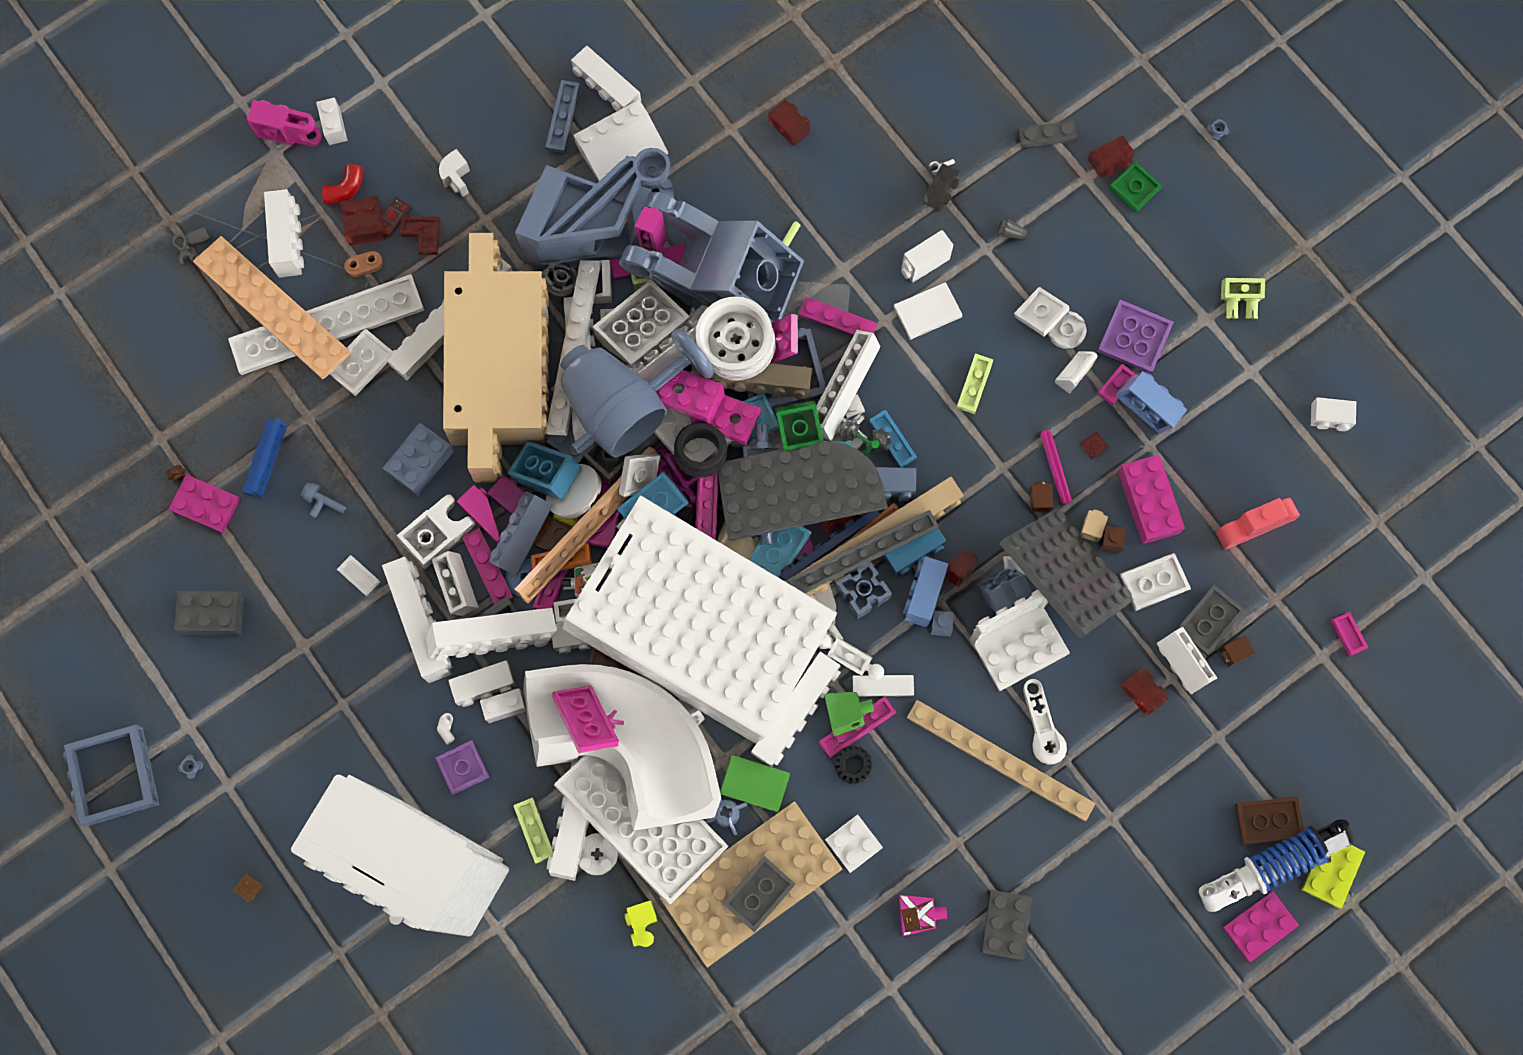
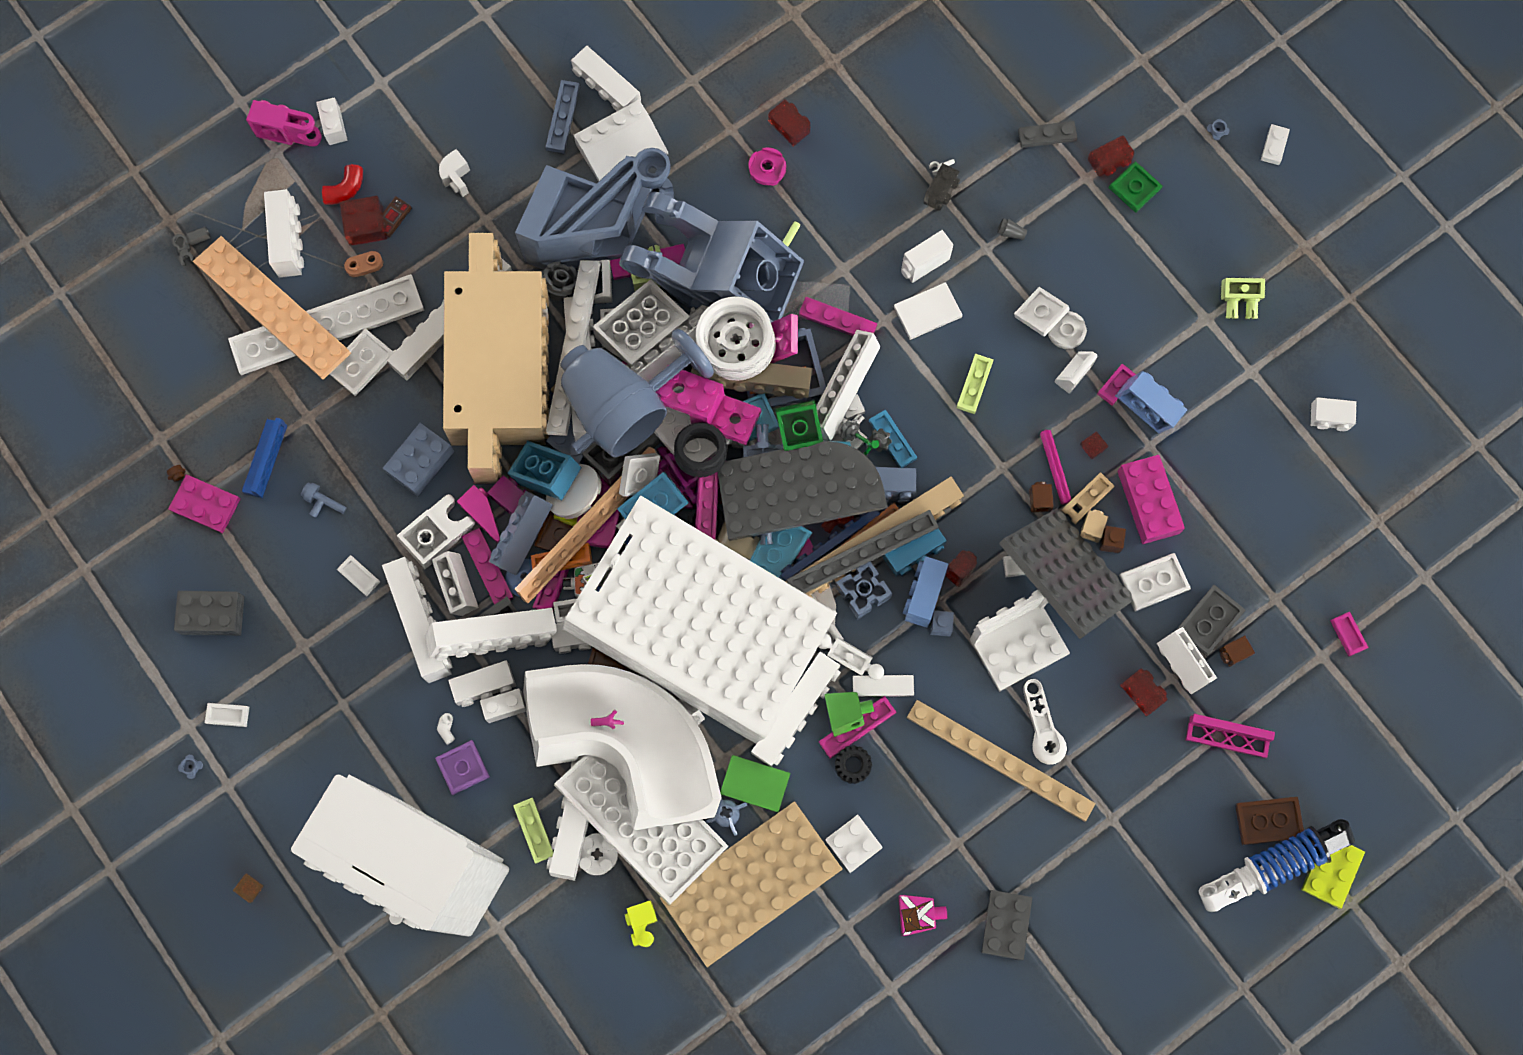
(143, 767): sand blue window -> none
(227, 715): none -> white tile
(425, 228): clear red plate -> none
(585, 719): dark pink tile -> none
(651, 229): dark pink brick -> none
(759, 894): dark grey plate -> none
(770, 176): none -> dark pink plate
(1004, 589): sand blue brick -> none
(1088, 497): none -> tan plate
(1135, 336): medium lavender plate -> none
(1230, 728): none -> dark pink fence
(1257, 522): coral brick -> none
(1260, 926): dark pink plate -> none
(1275, 144): none -> white plate

